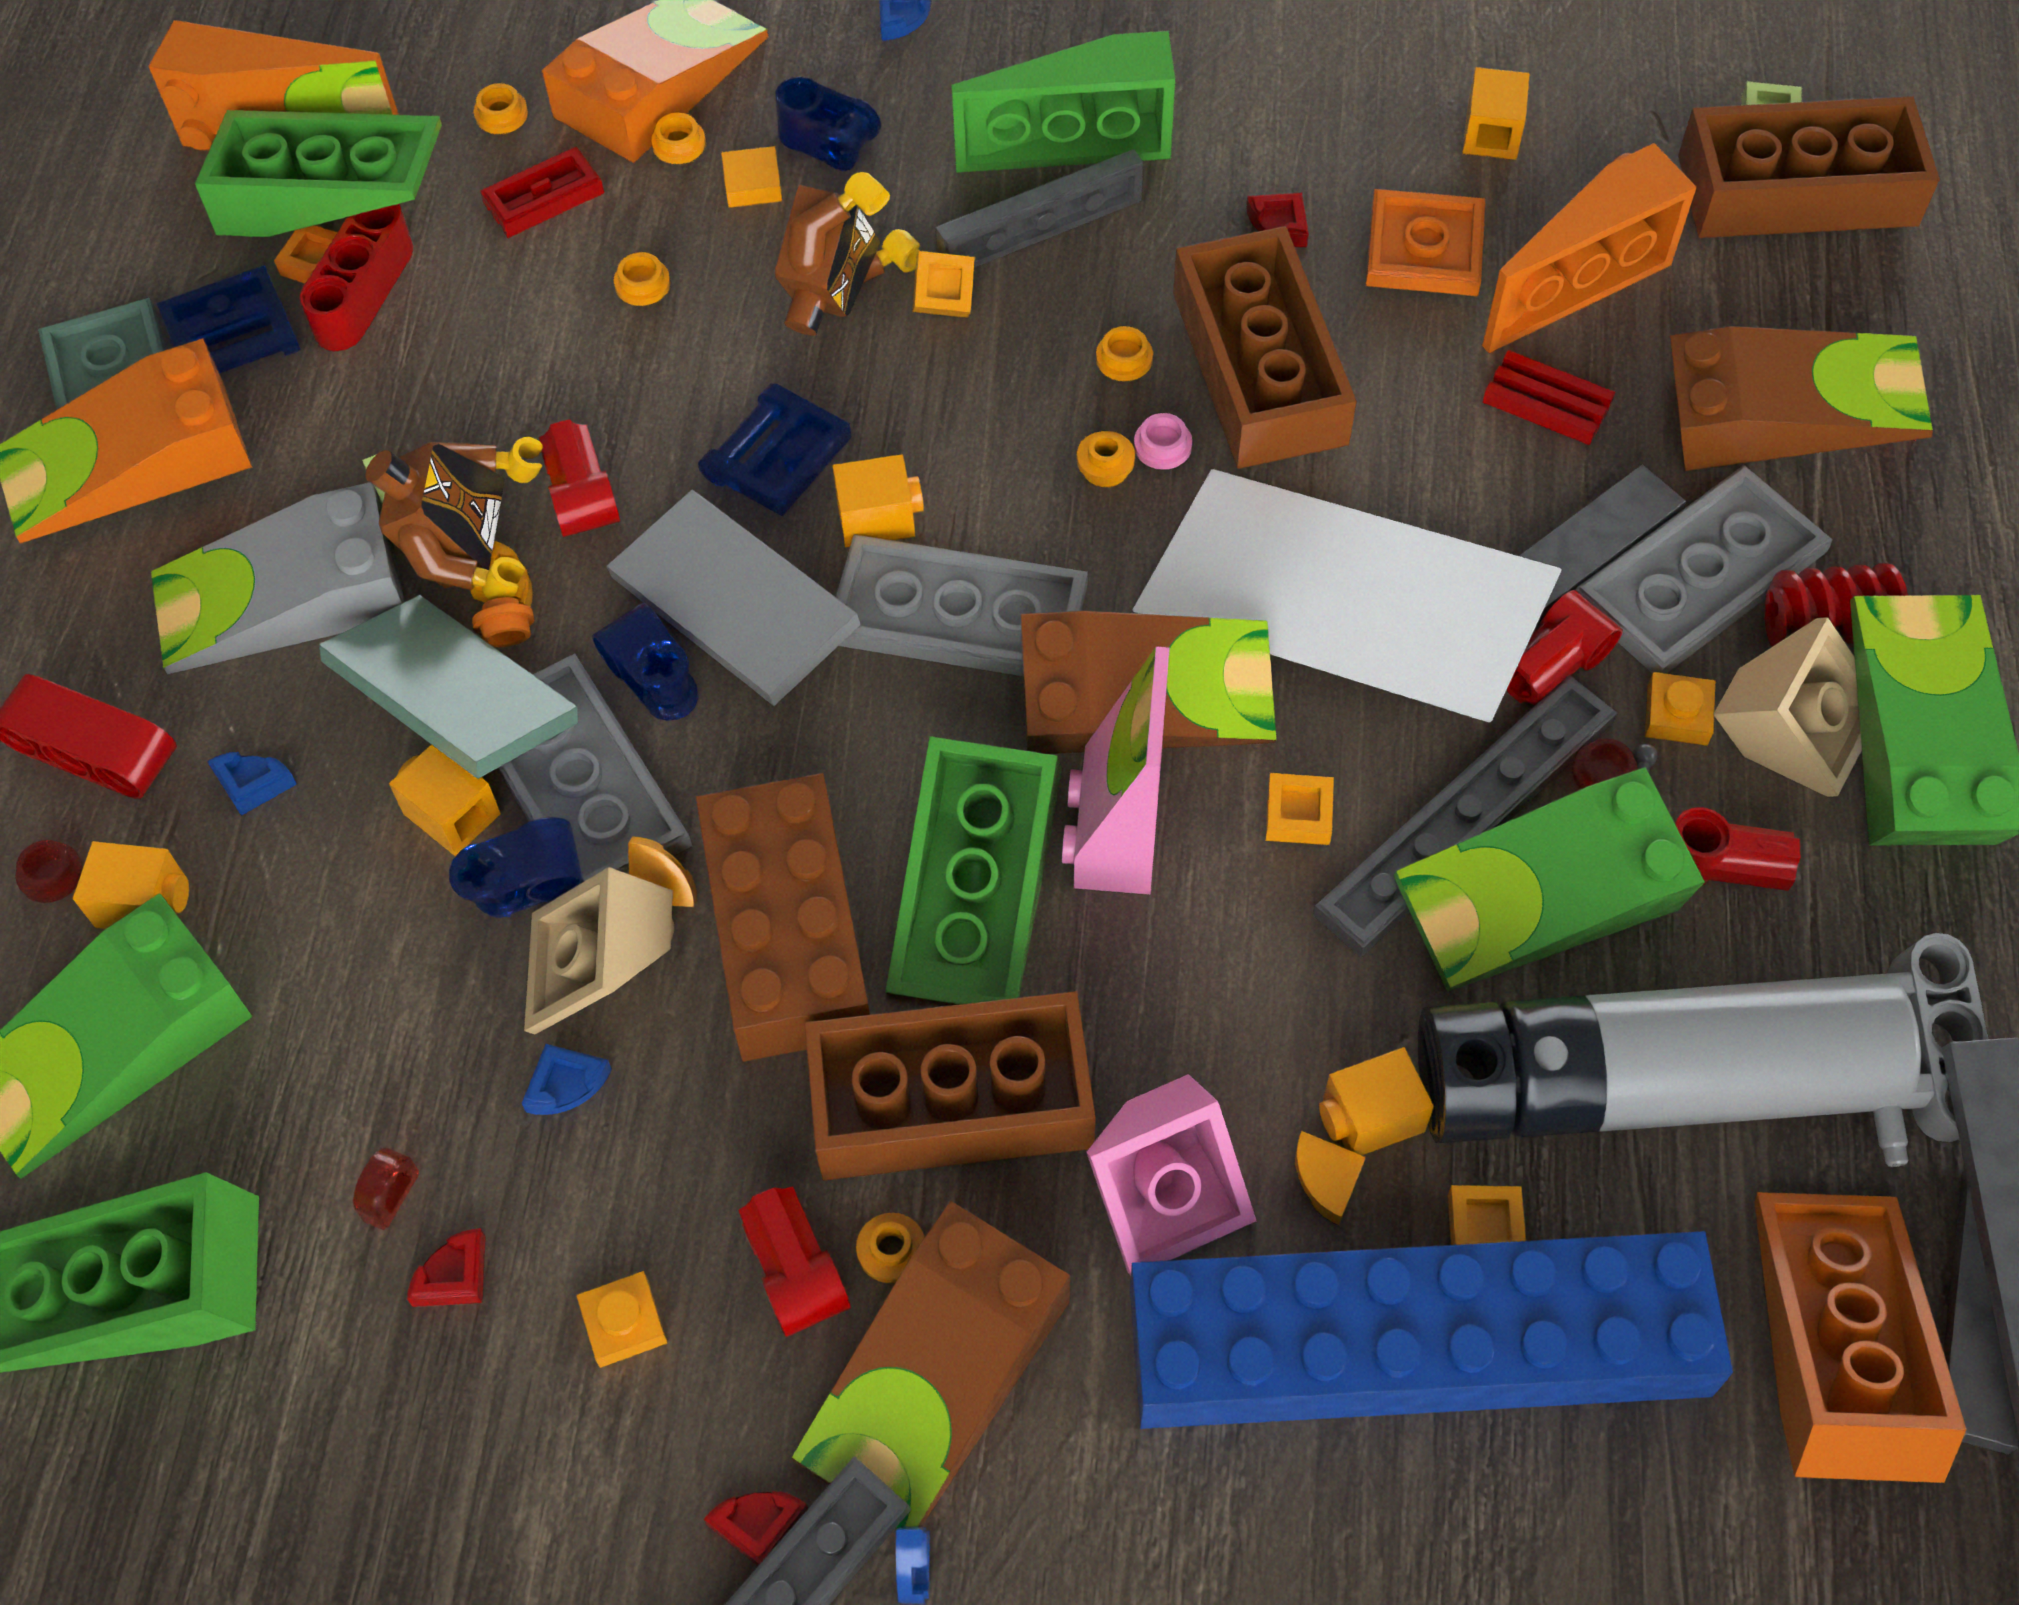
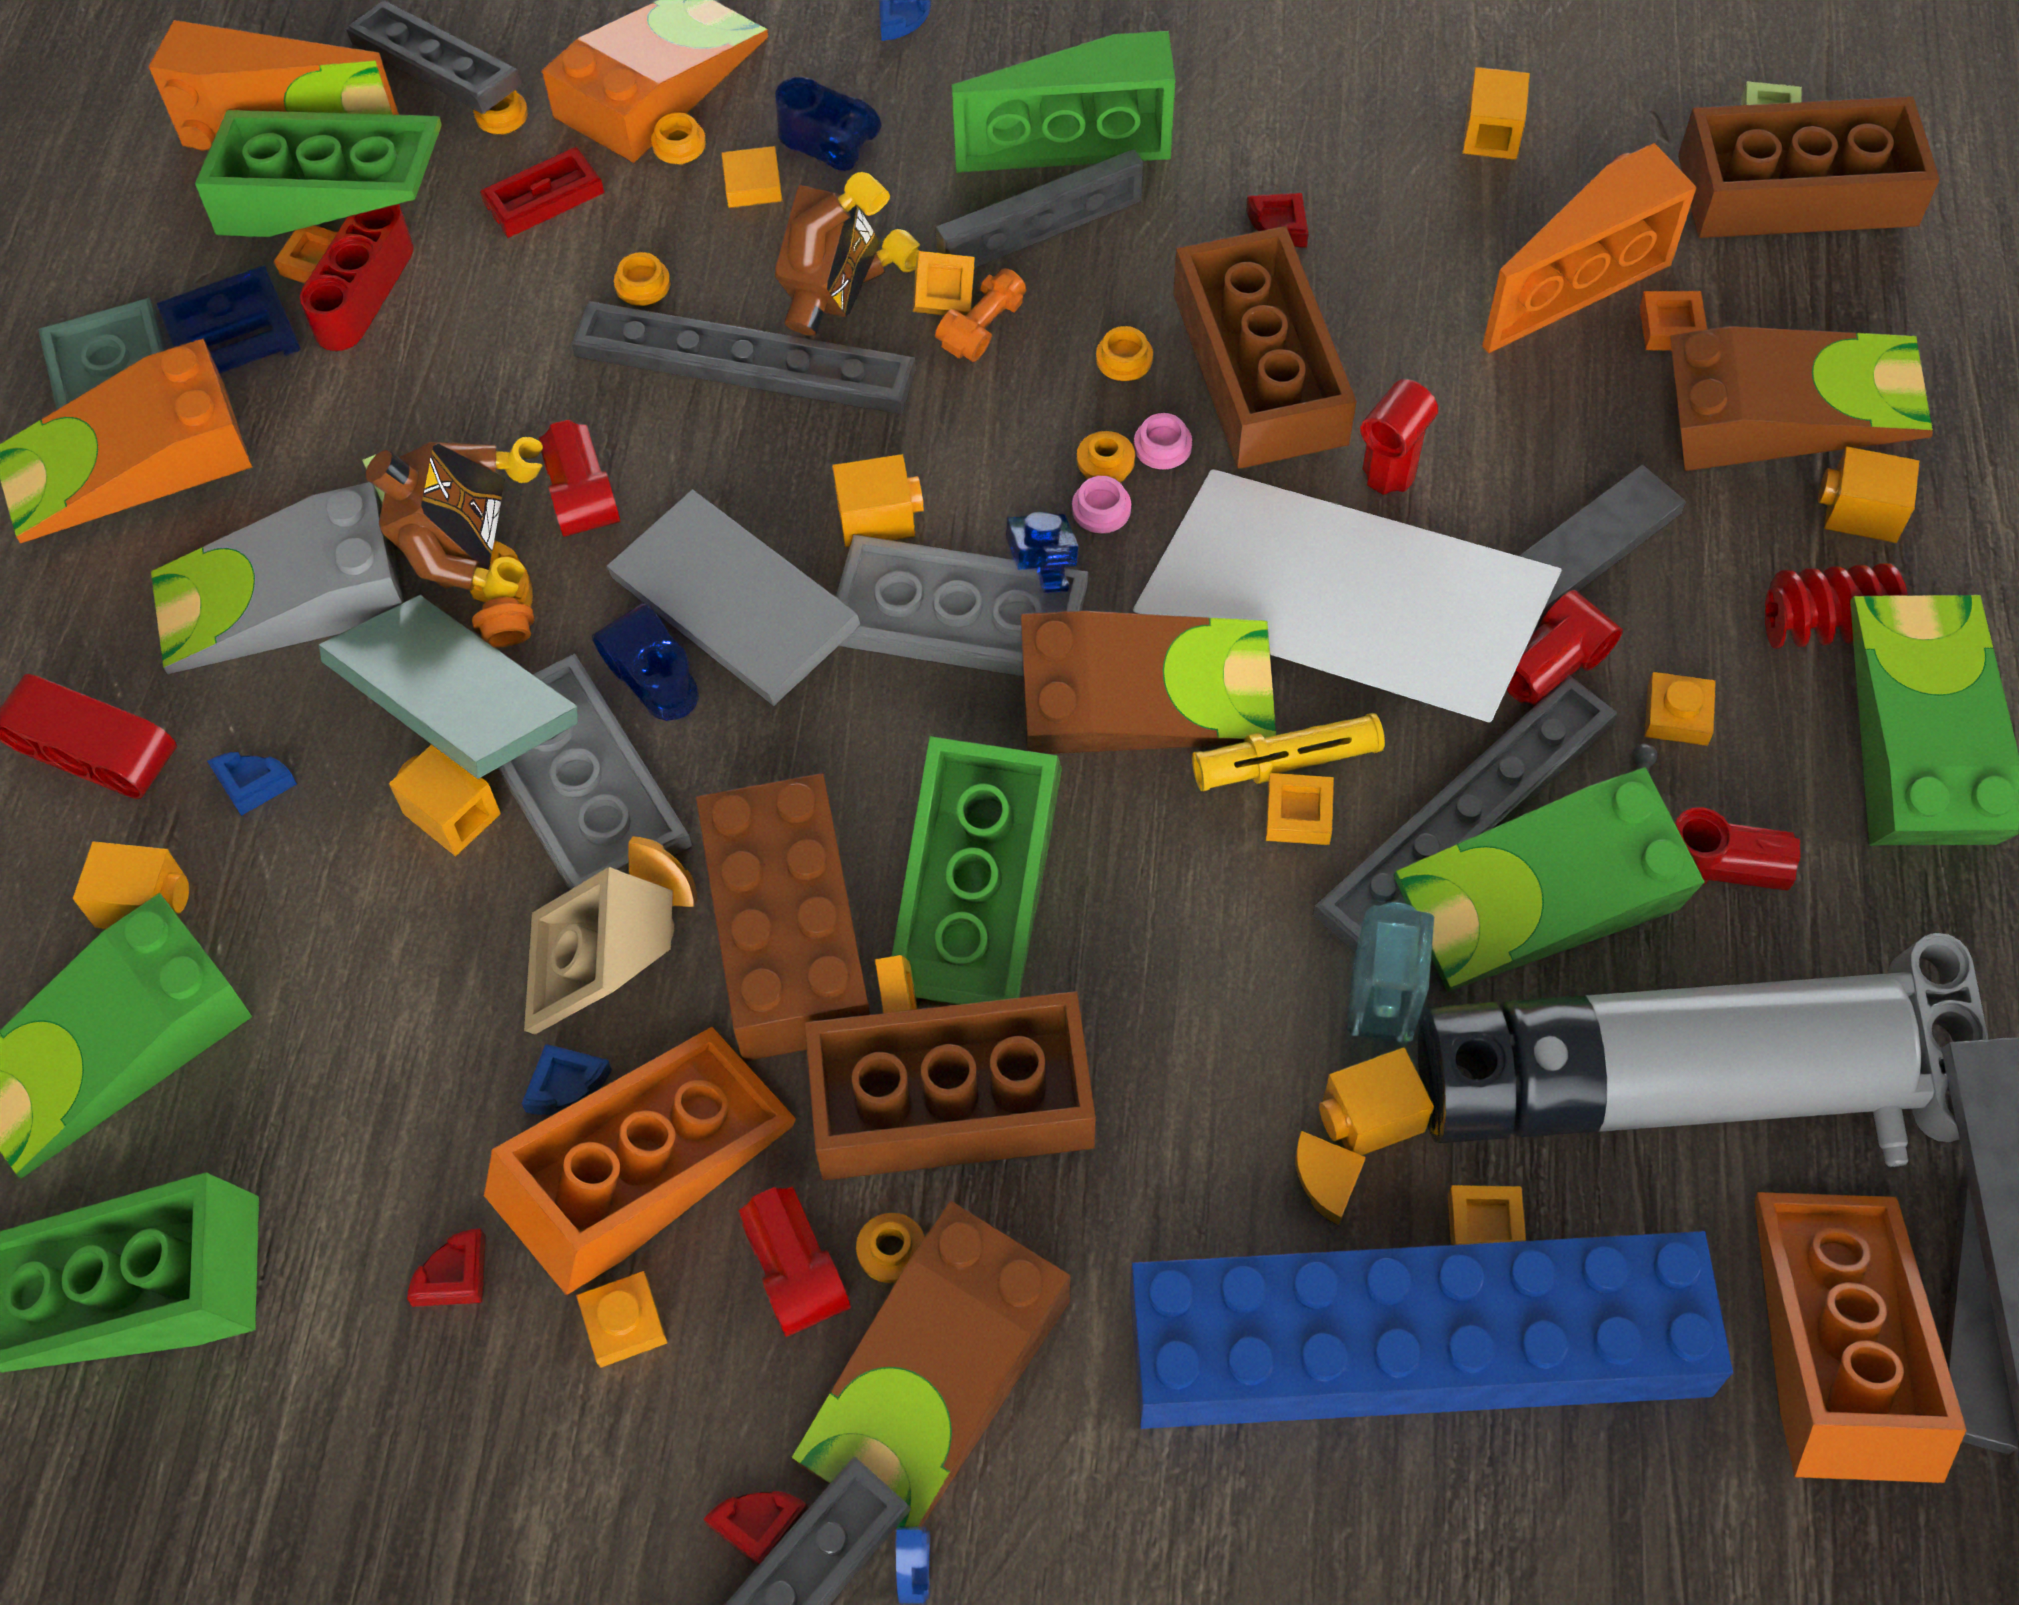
(48, 871): clear red plate -> none
(384, 1187): clear red tile -> none
(434, 56): none -> flat silver tile
(521, 868): clear blue piece -> none
(632, 1157): none -> orange slope
(744, 357): none -> flat silver tile
(788, 456): clear blue plate -> none
(896, 984): none -> light orange tile
(967, 334): none -> orange bar
(1044, 544): none -> clear blue plate
(1101, 505): none -> bright pink plate
(1120, 789): bright pink slope -> none
(1169, 1174): bright pink slope -> none
(1217, 766): none -> yellow pin
(1390, 972): none -> clear light blue brick
(1396, 435): none -> red piece
(1426, 242): orange plate -> none
(1552, 390): red tile -> none
(1602, 761): clear red plate -> none
(1670, 314): none -> orange plate
(1703, 569): light grey tile -> none
(1798, 709): tan slope -> none
(1869, 494): none -> light orange brick

